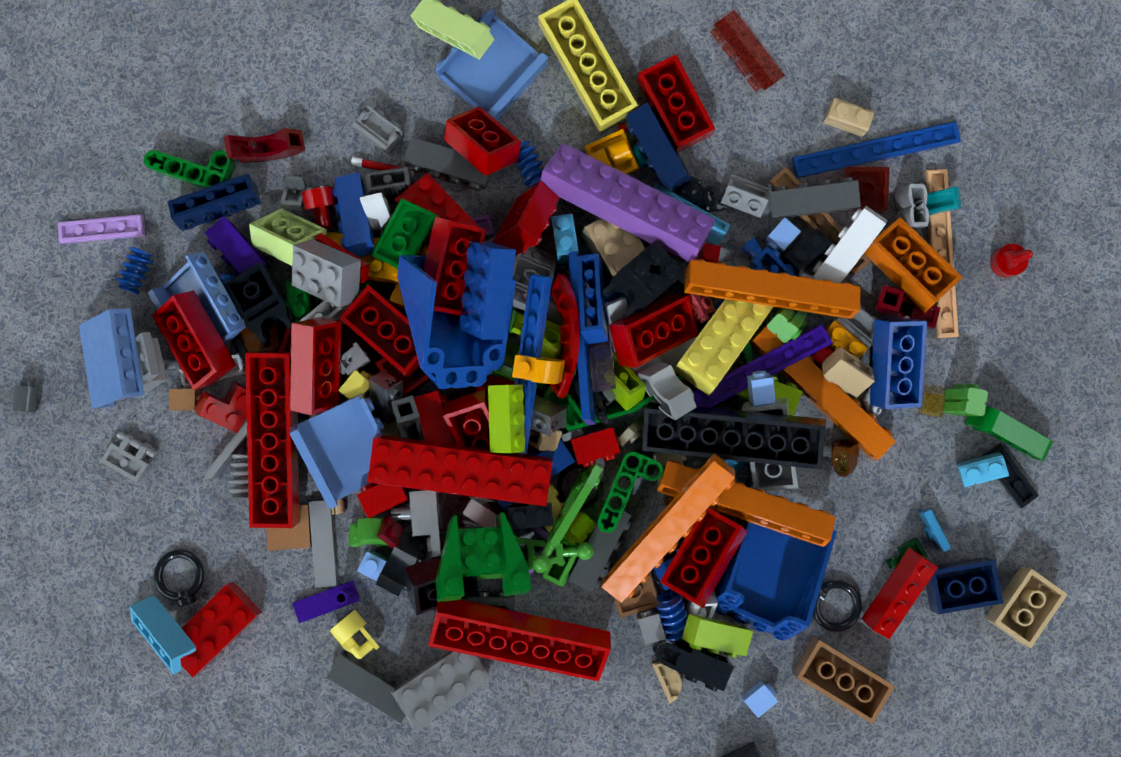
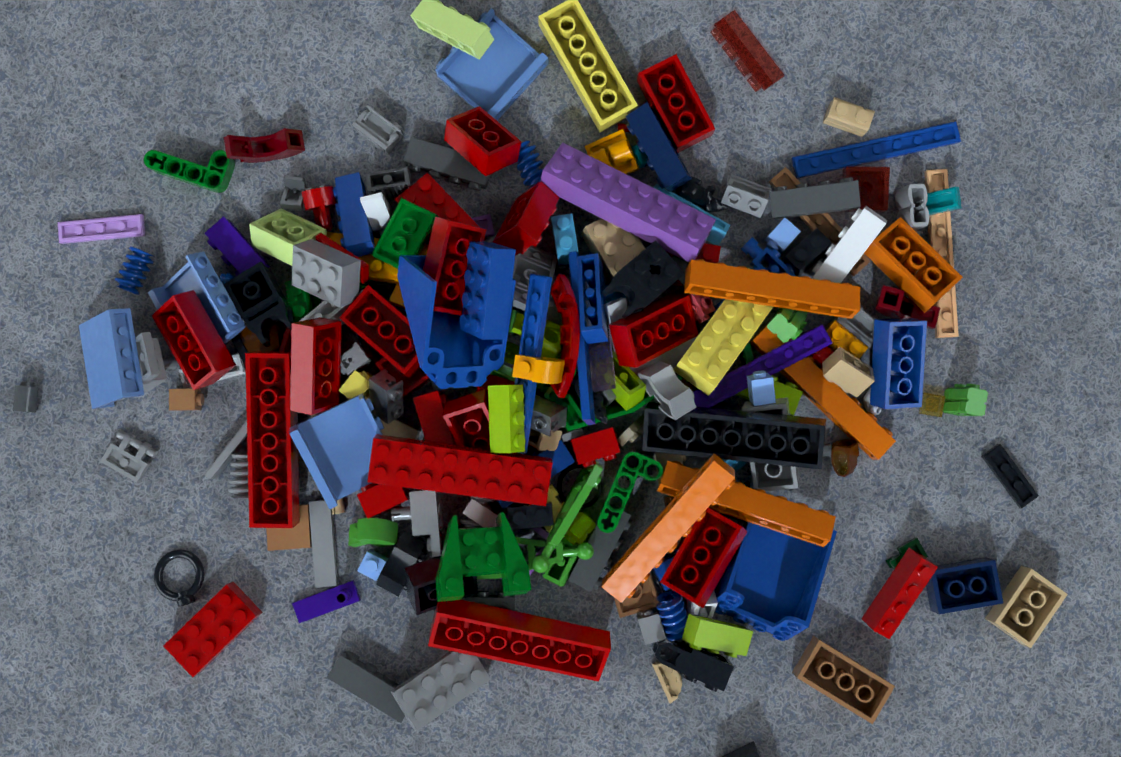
(161, 632): medium azure panel -> none
(214, 202): dark blue brick -> none
(227, 412): red brick -> none
(346, 628): light yellow piece -> none
(375, 165): red bar -> none
(390, 532): dark red plate -> none
(407, 418): dark grey arch -> none
(760, 698): light blue brick -> none
(857, 606): black piece -> none
(933, 530): dark azure plate -> none
(982, 469): medium azure brick -> none
(1010, 260): red piece -> none
(1011, 432): green beam -> none

